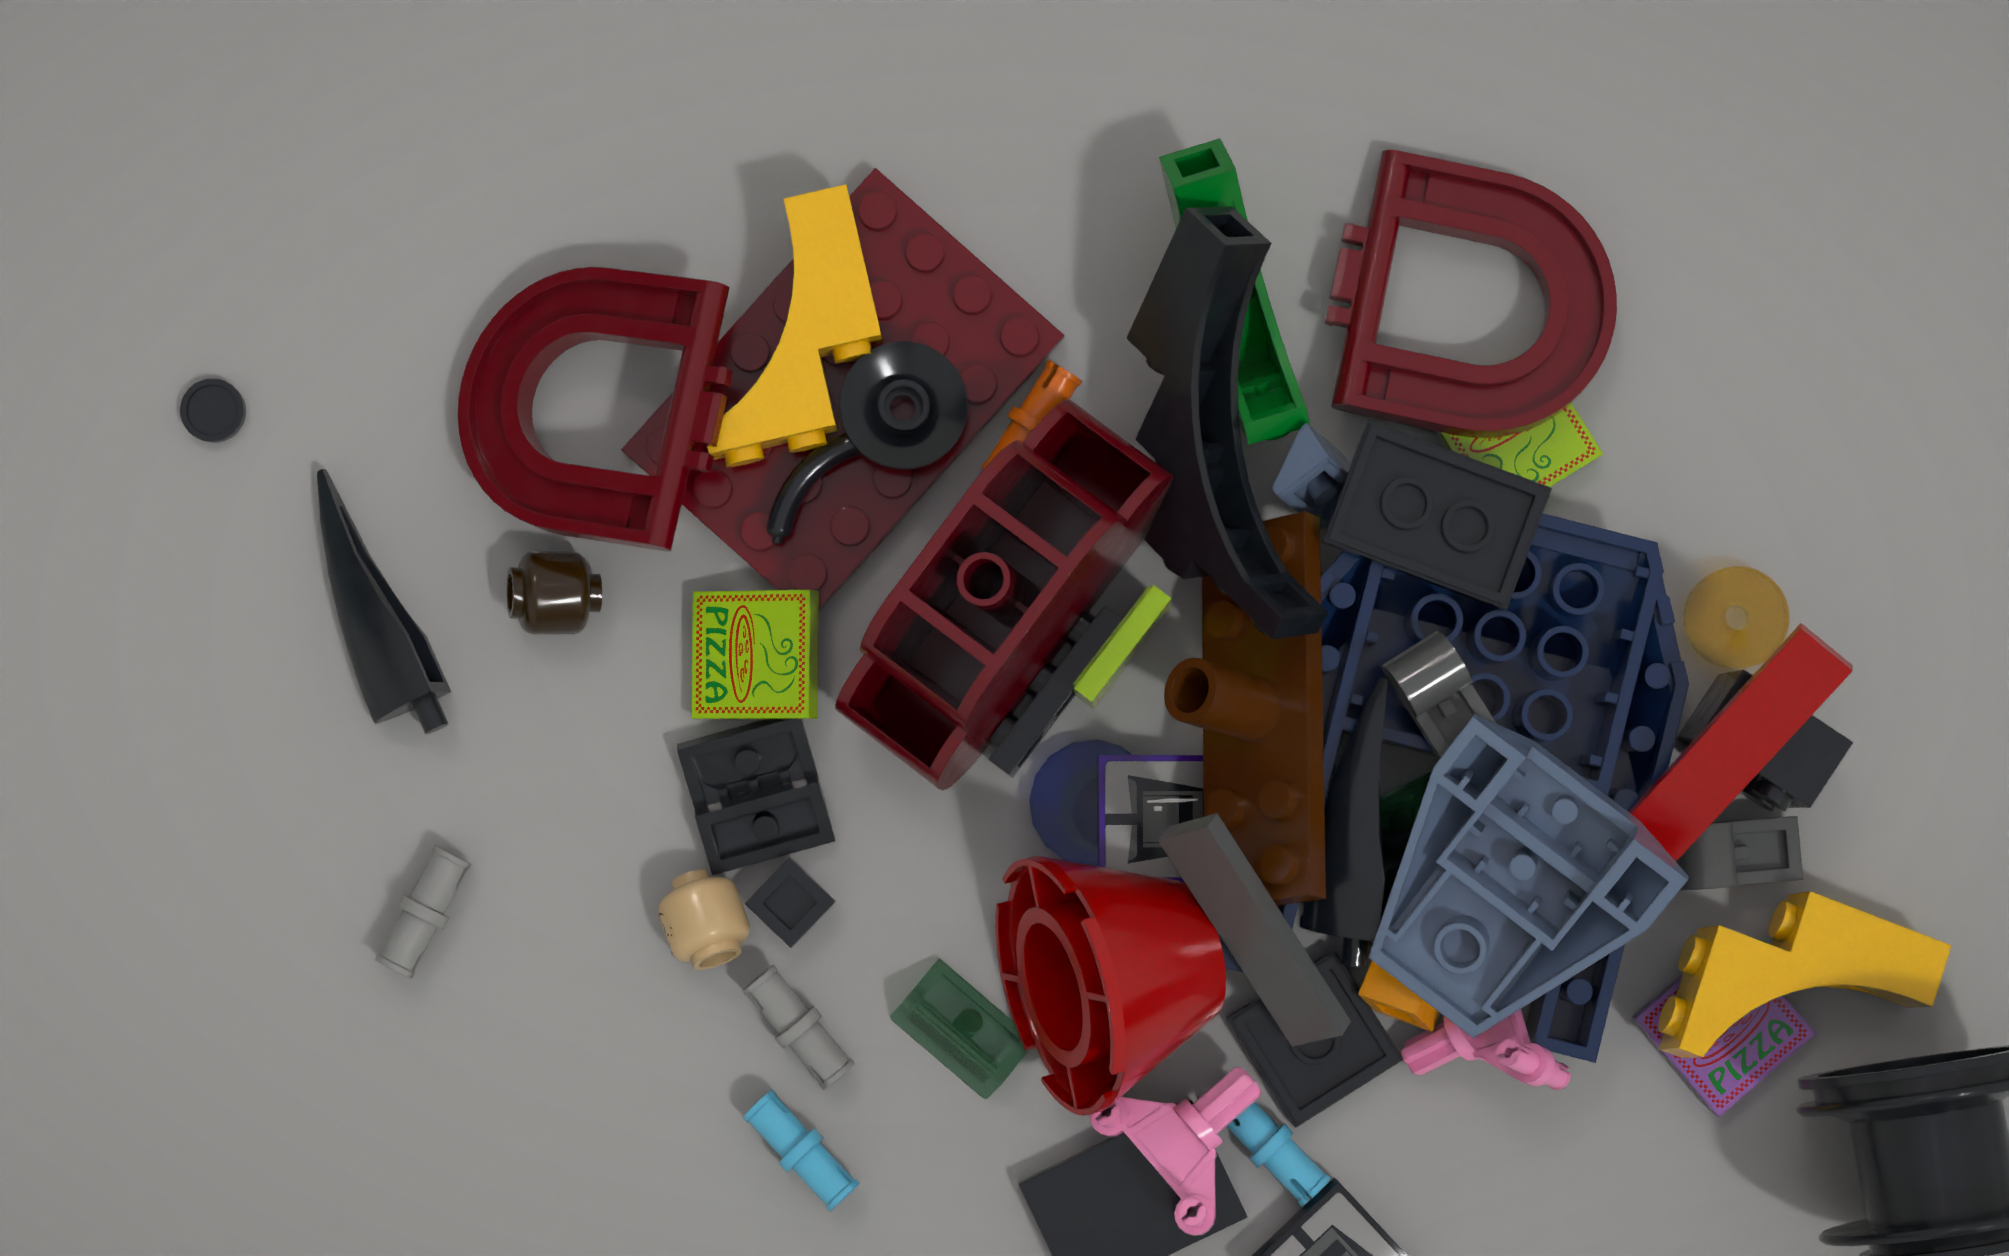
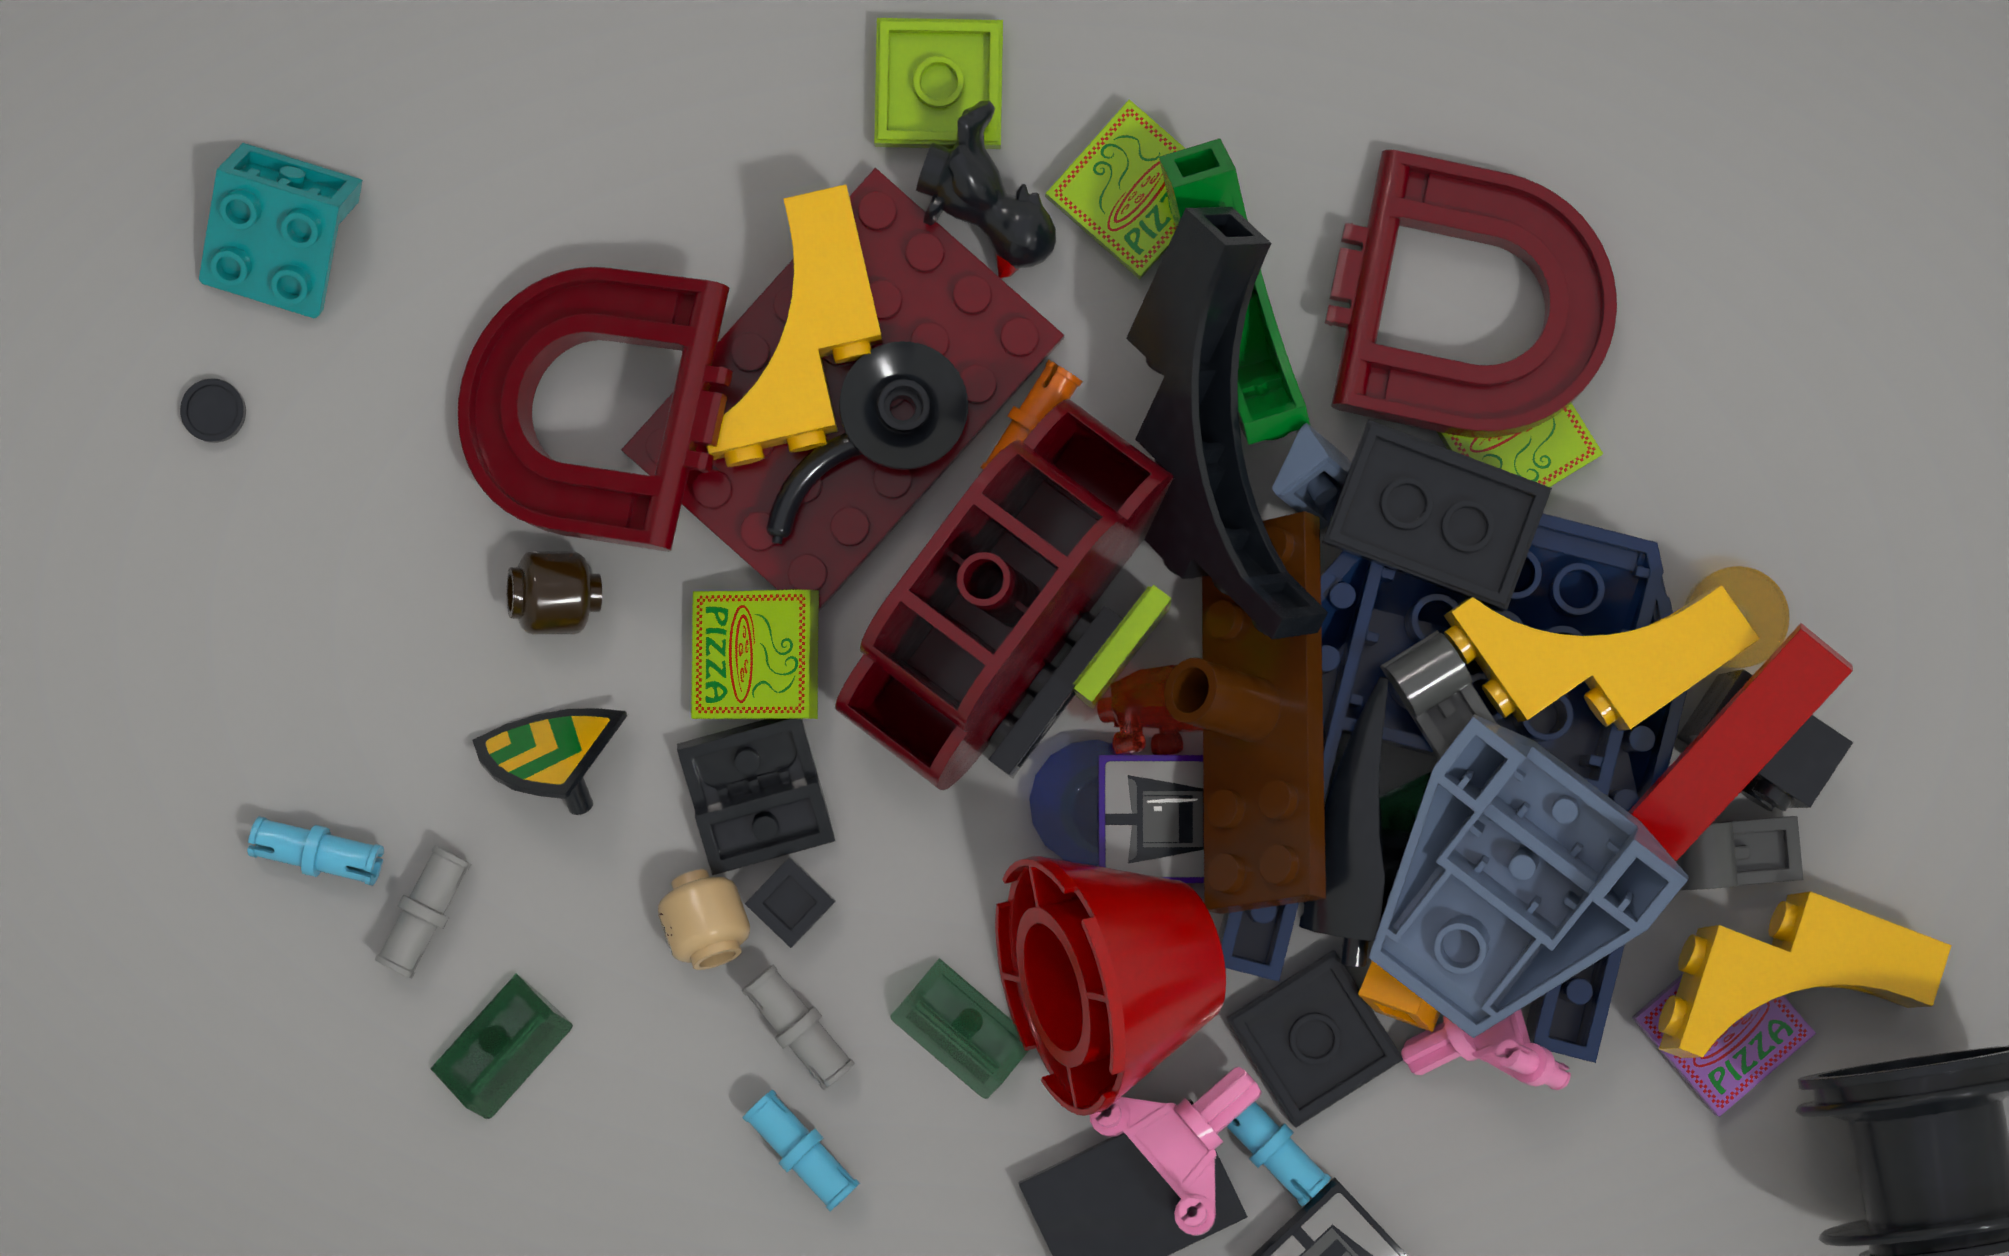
(275, 228): none -> teal bracket
(315, 850): none -> medium azure pin
(383, 641): black piece -> none
(501, 1047): none -> clear green slope
(549, 753): none -> shield
(931, 75): none -> lime tile
(970, 189): none -> black animal
(1120, 190): none -> lime tile
(1138, 705): none -> clear red piece
(1254, 930): dark grey tile -> none
(1626, 671): none -> yellow arch

